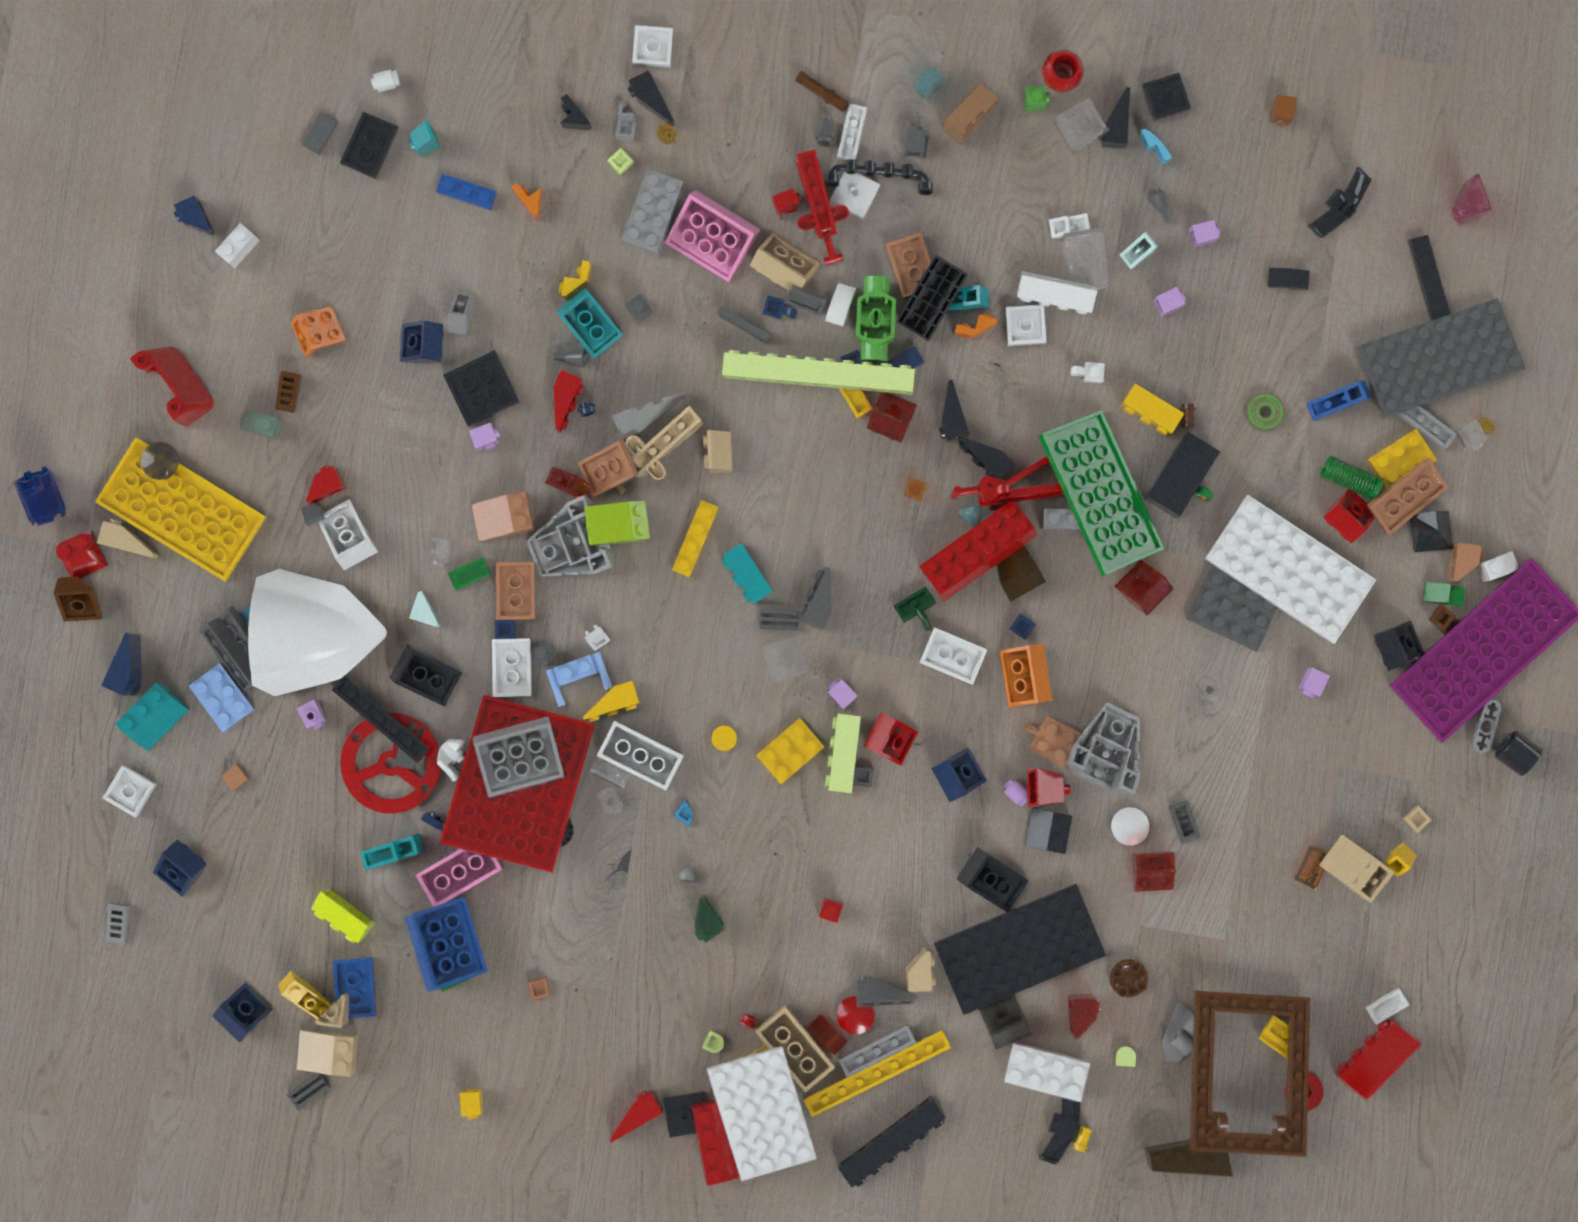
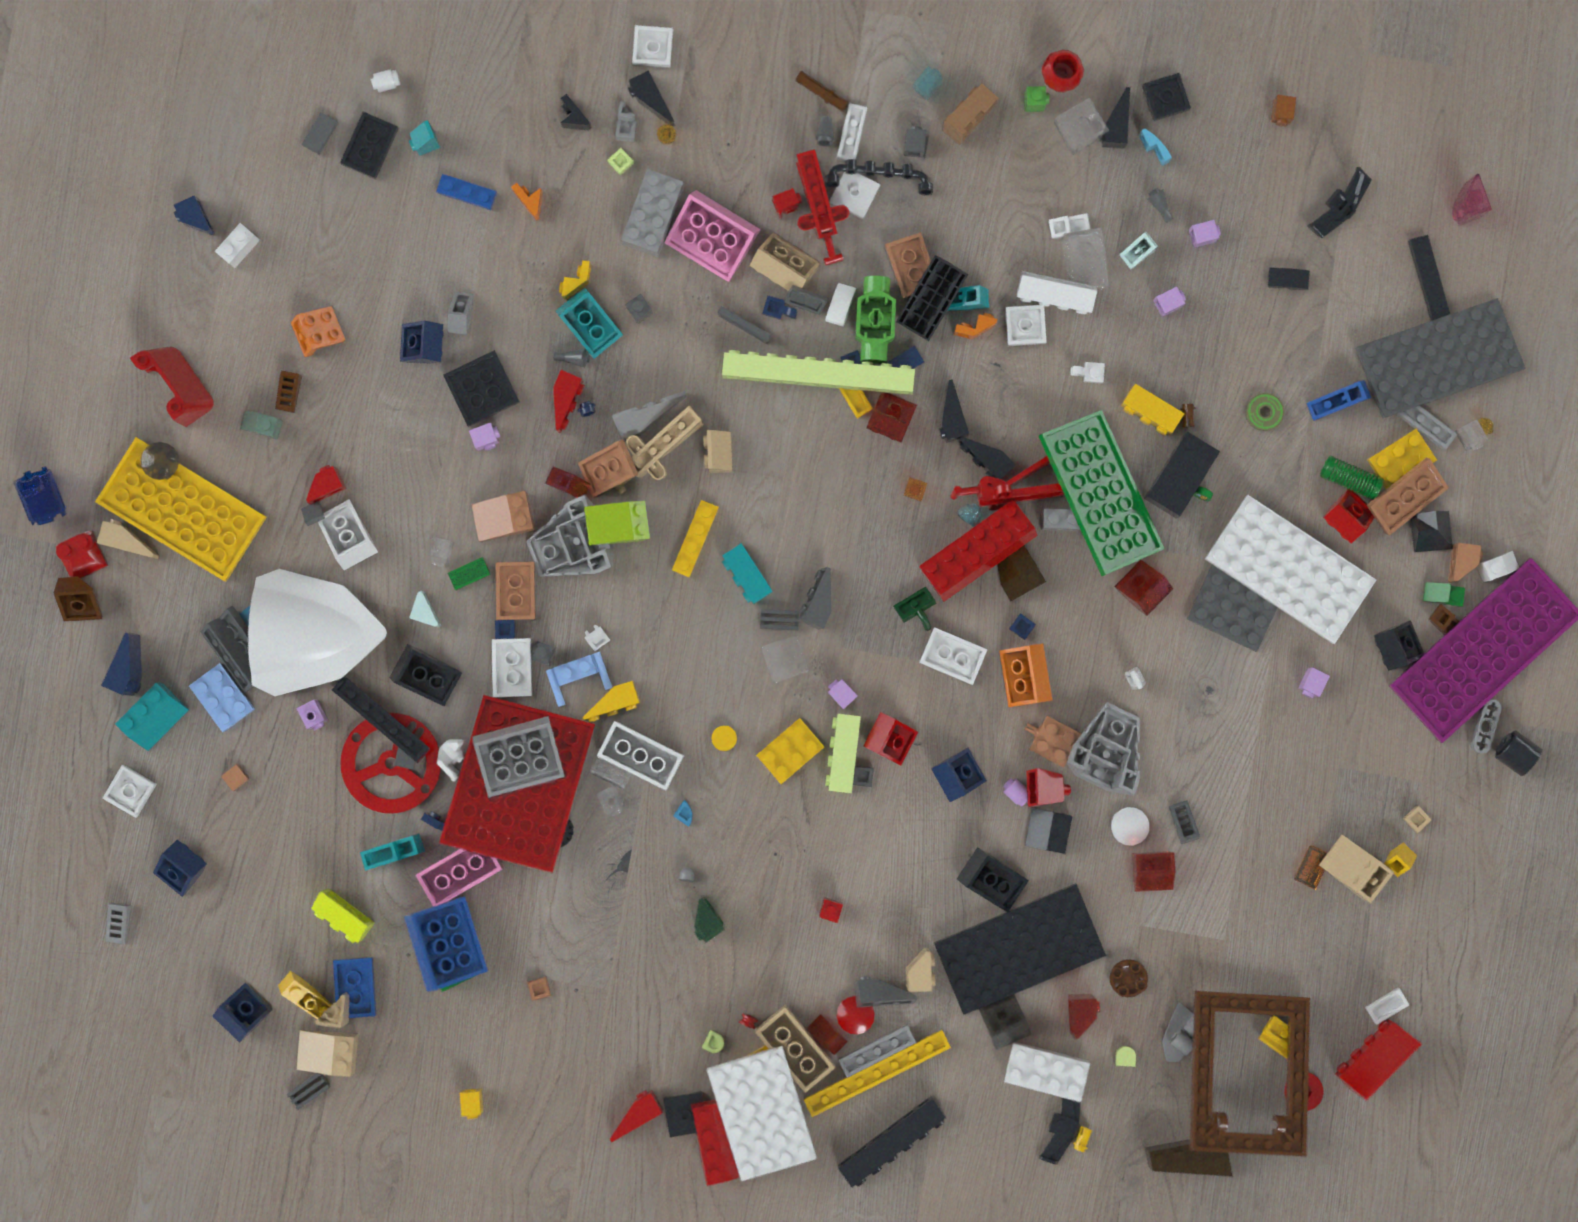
(1135, 678): none -> white slope

